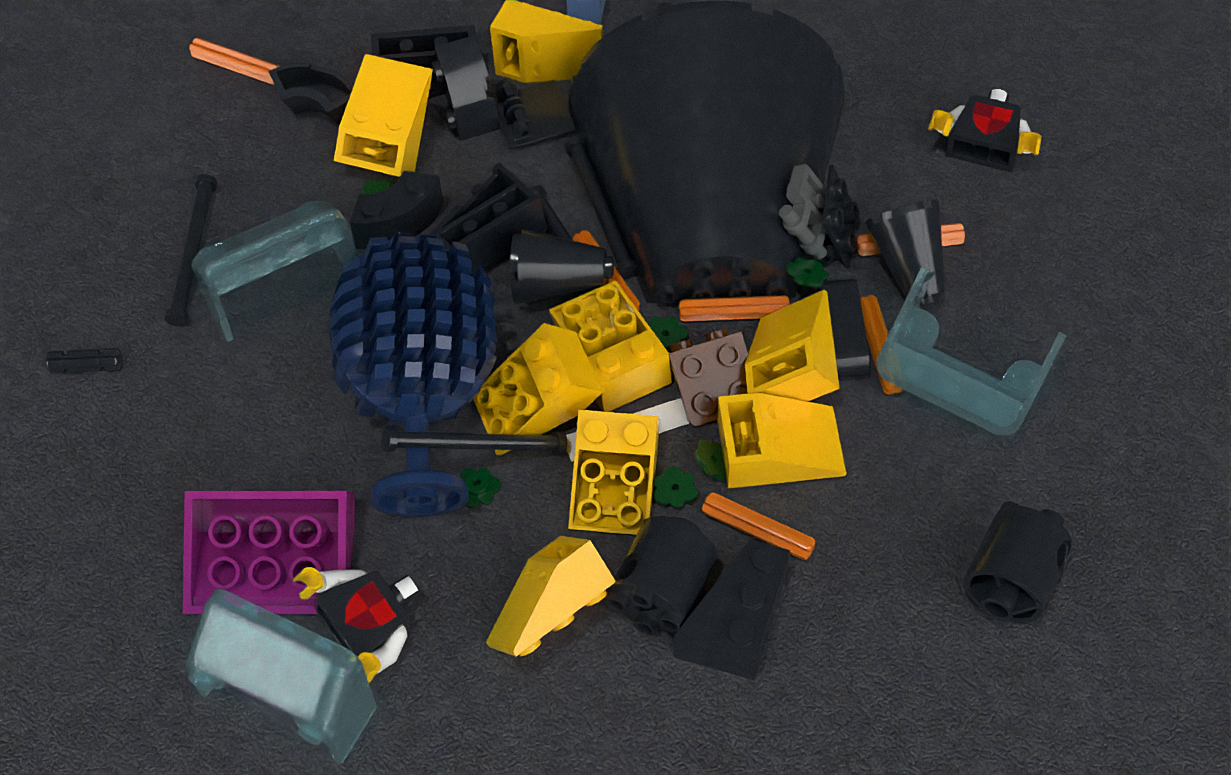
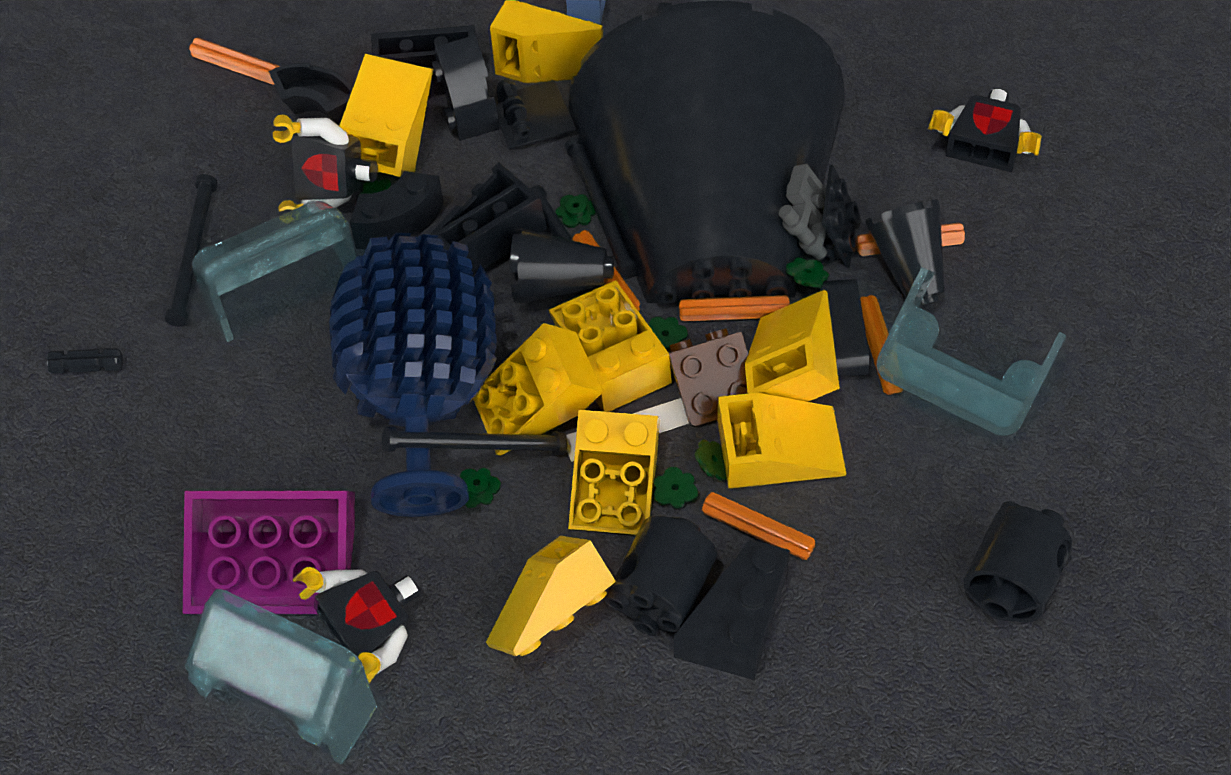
(324, 161): none -> torso
(575, 210): none -> dark green plant

